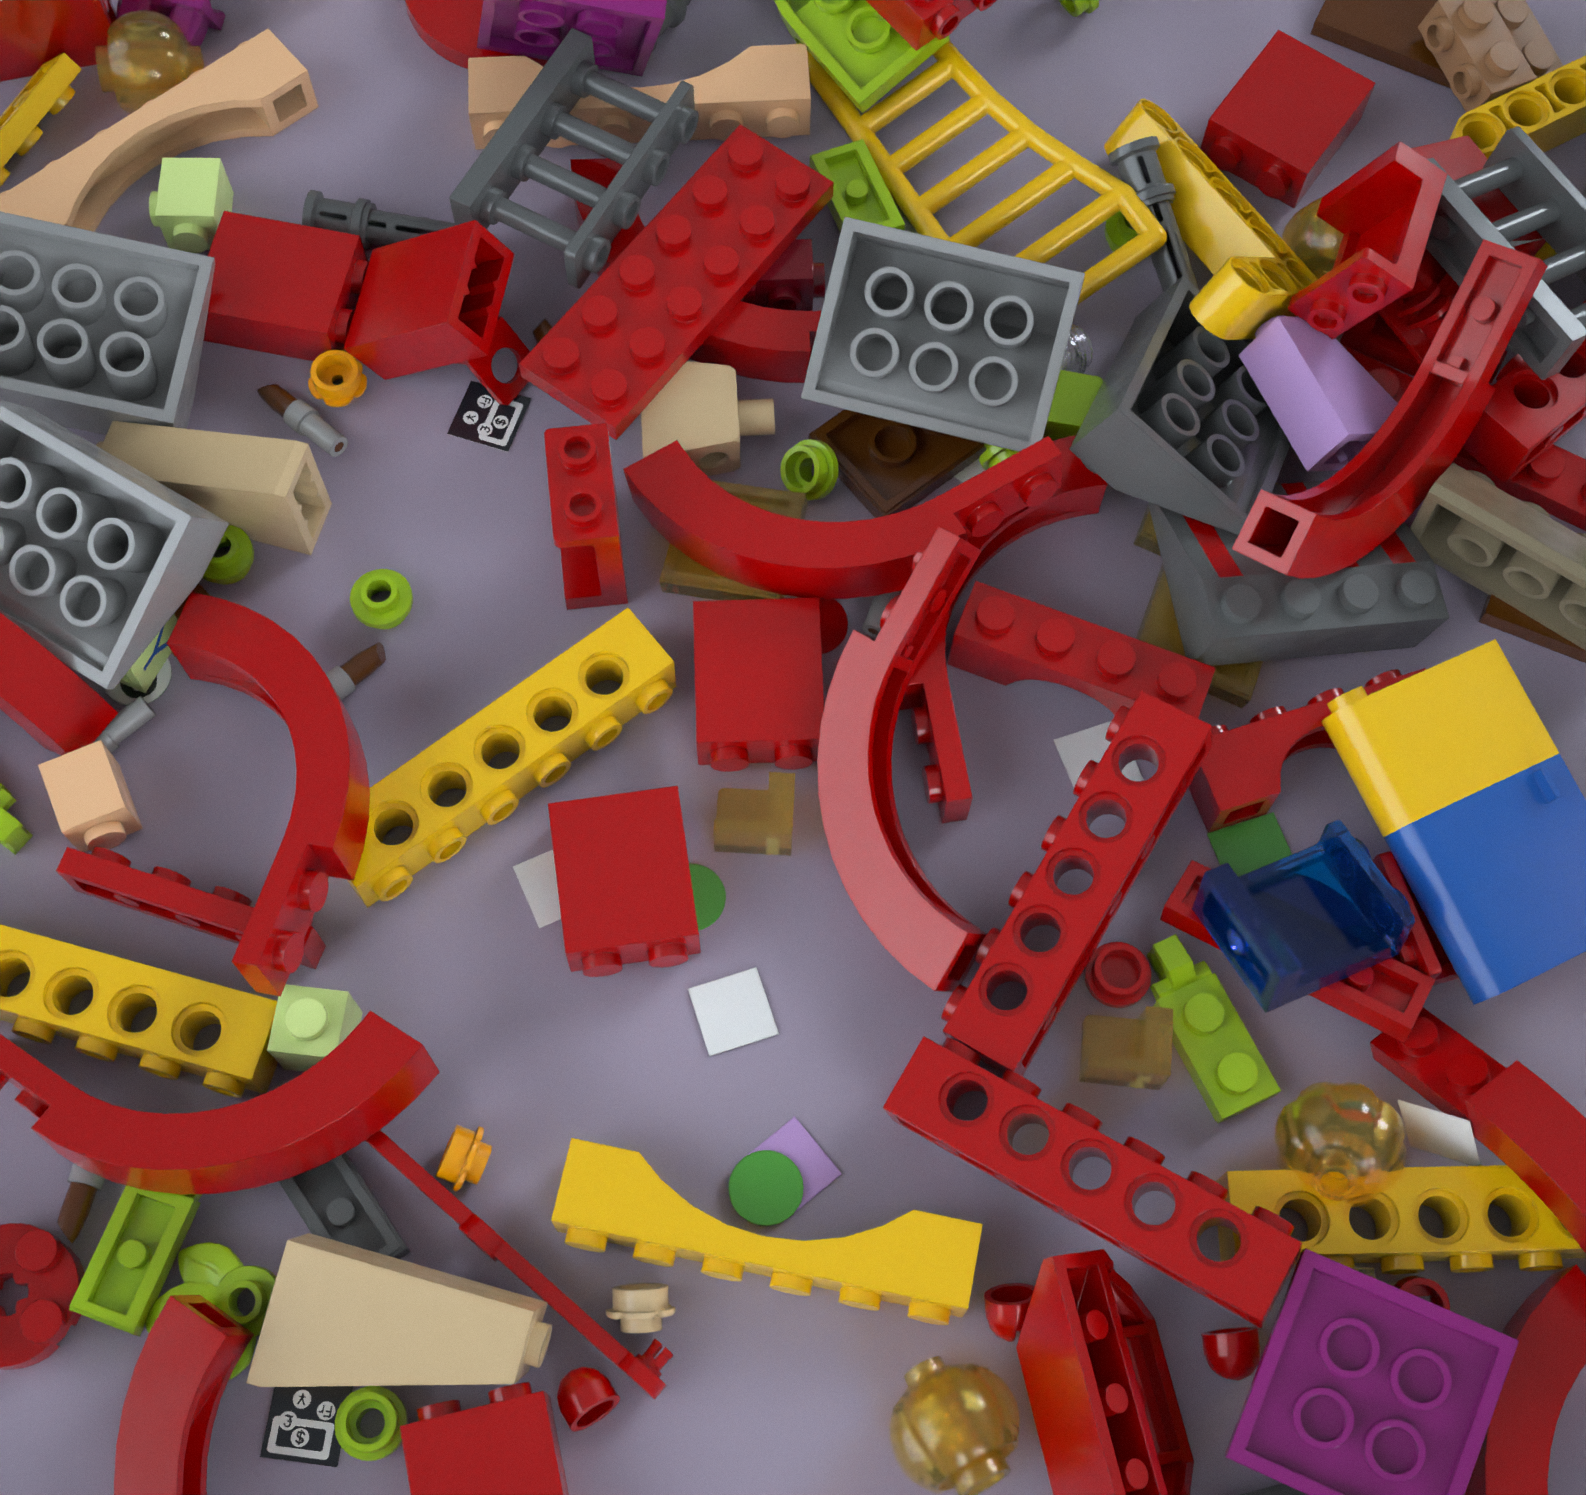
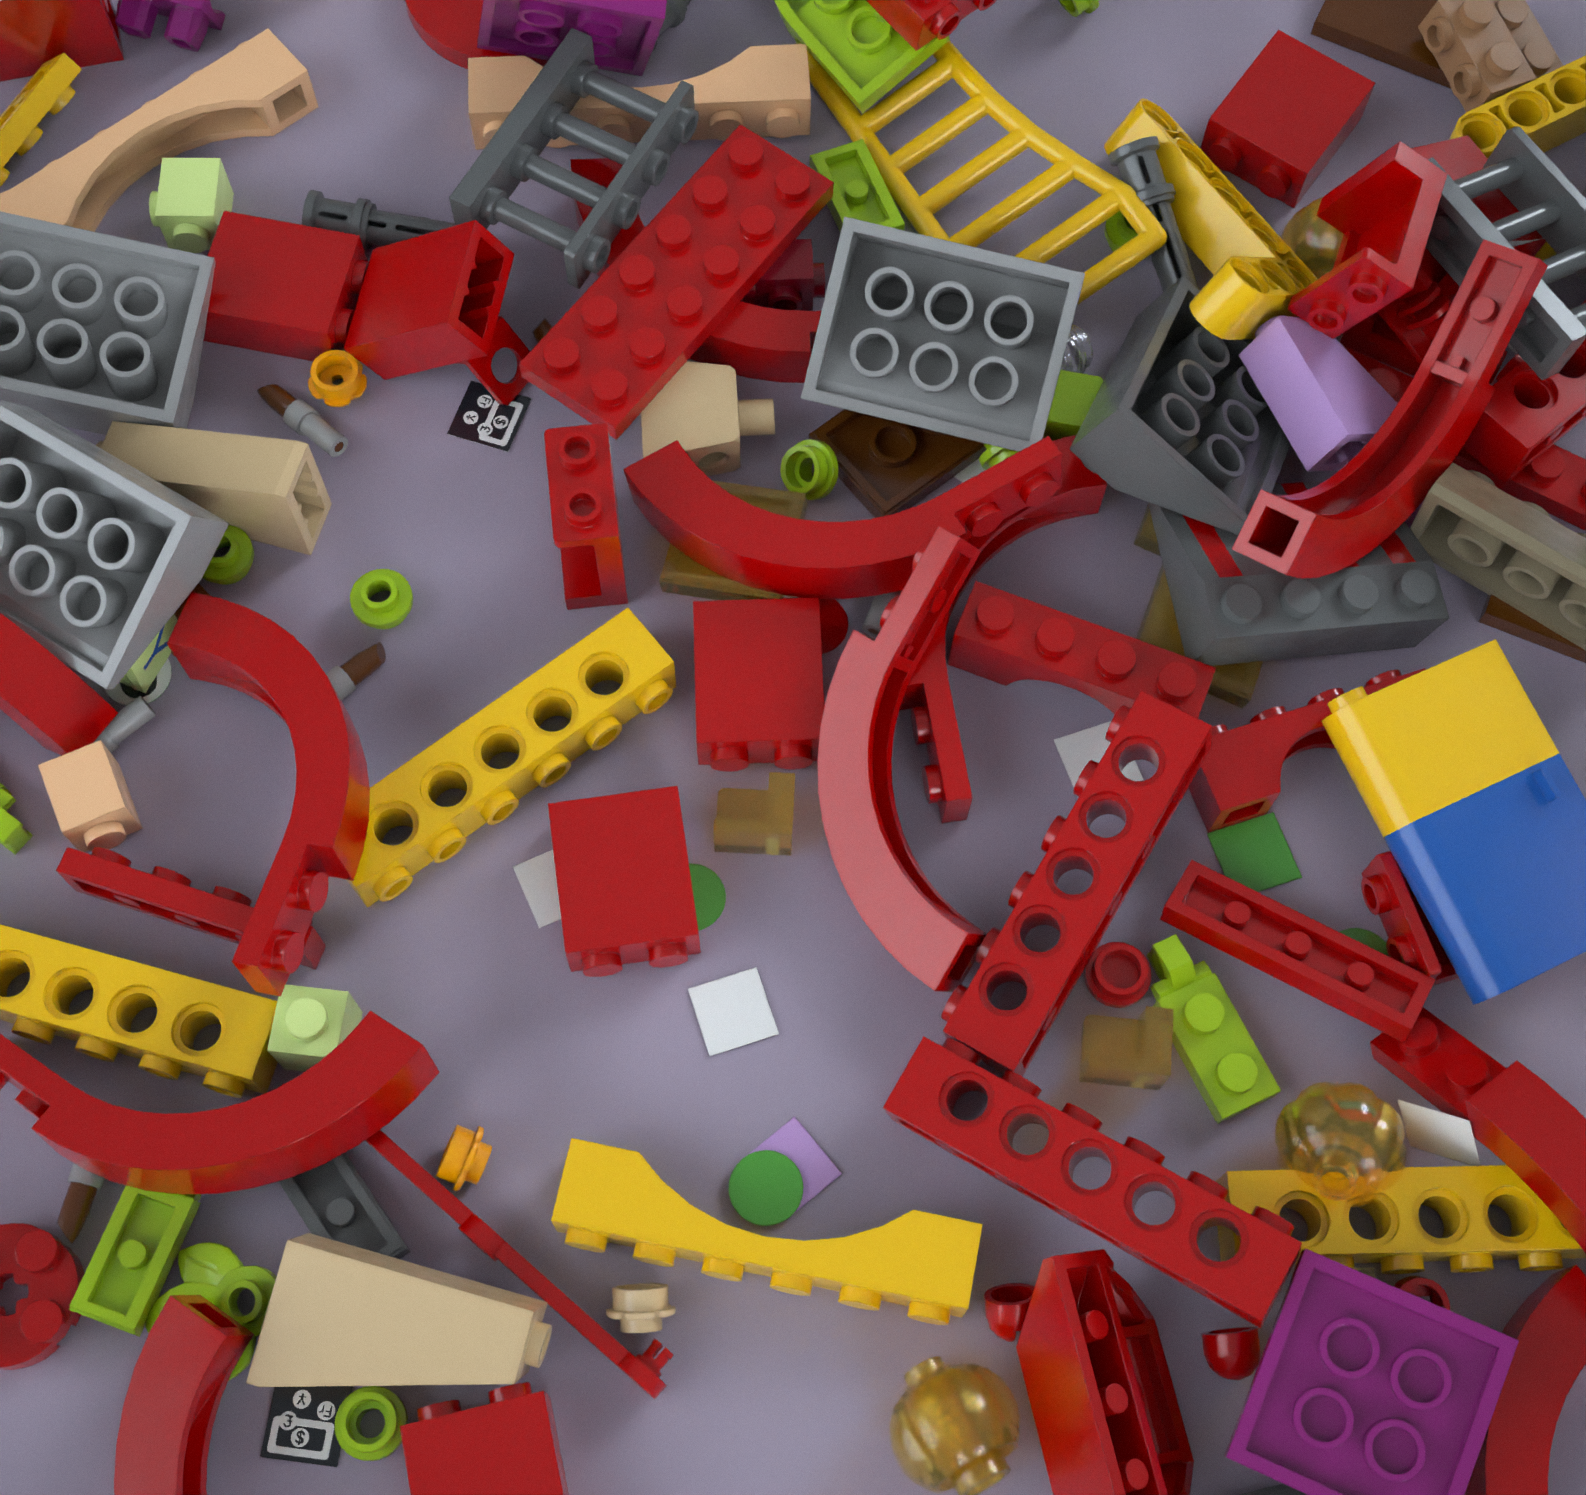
(145, 58): clear yellow plant -> none
(585, 1397): red hinge -> none
(1304, 918): clear blue panel -> none

